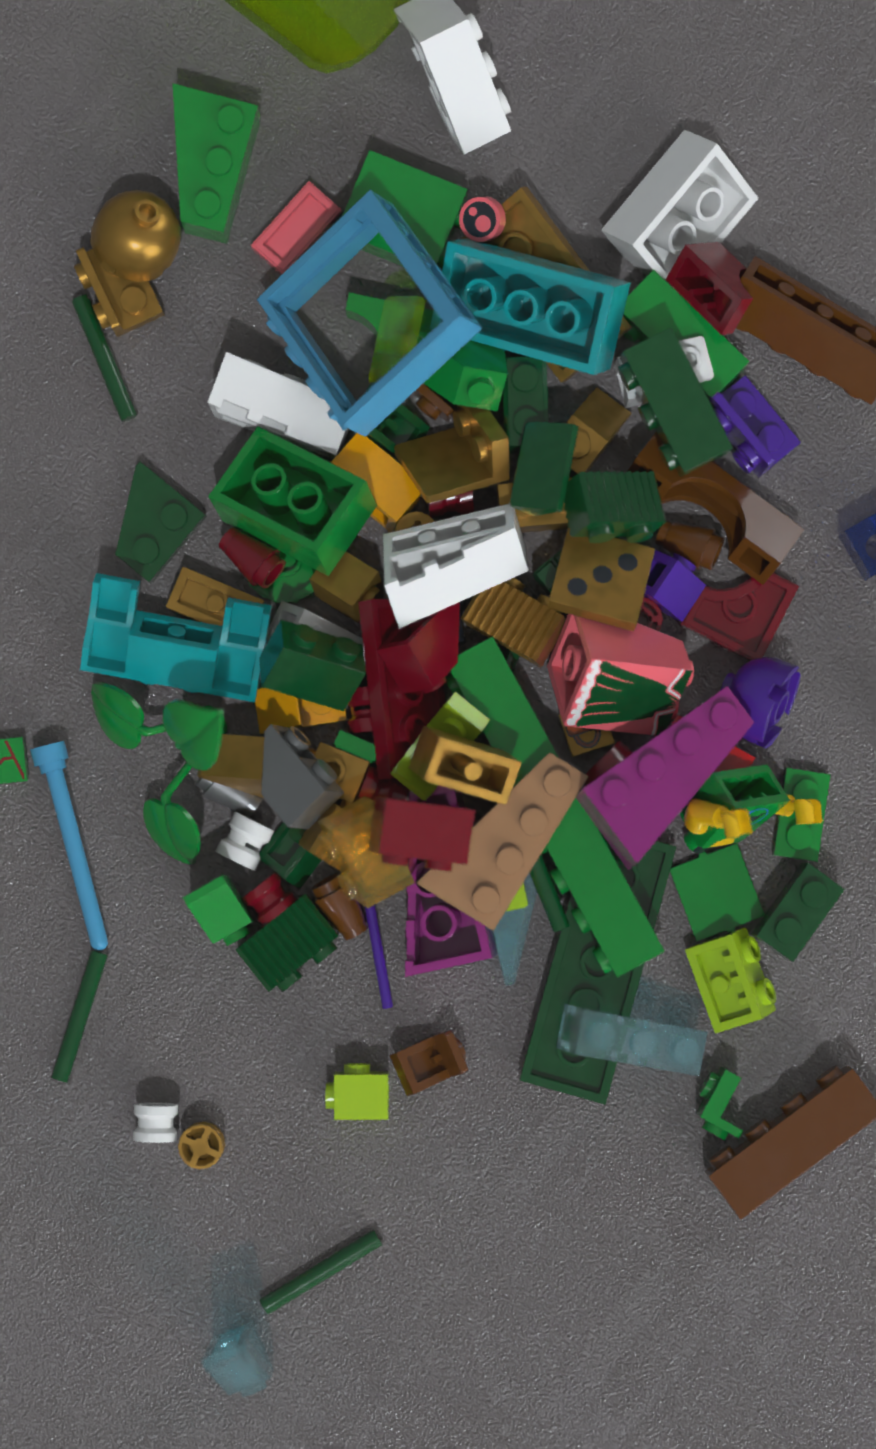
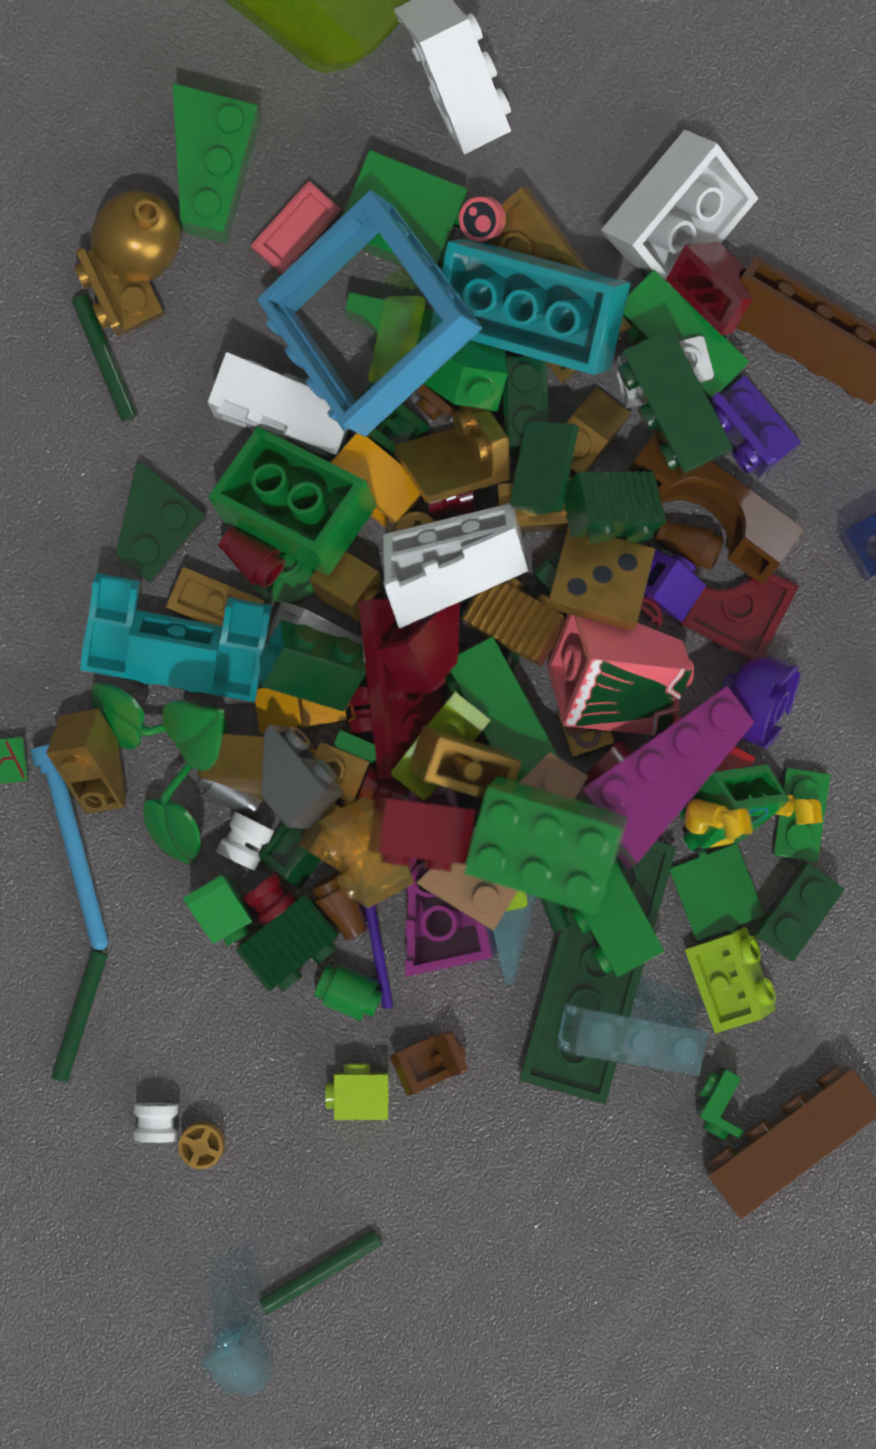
(88, 760): none -> pearl gold slope
(348, 992): none -> green brick
(545, 845): none -> green brick

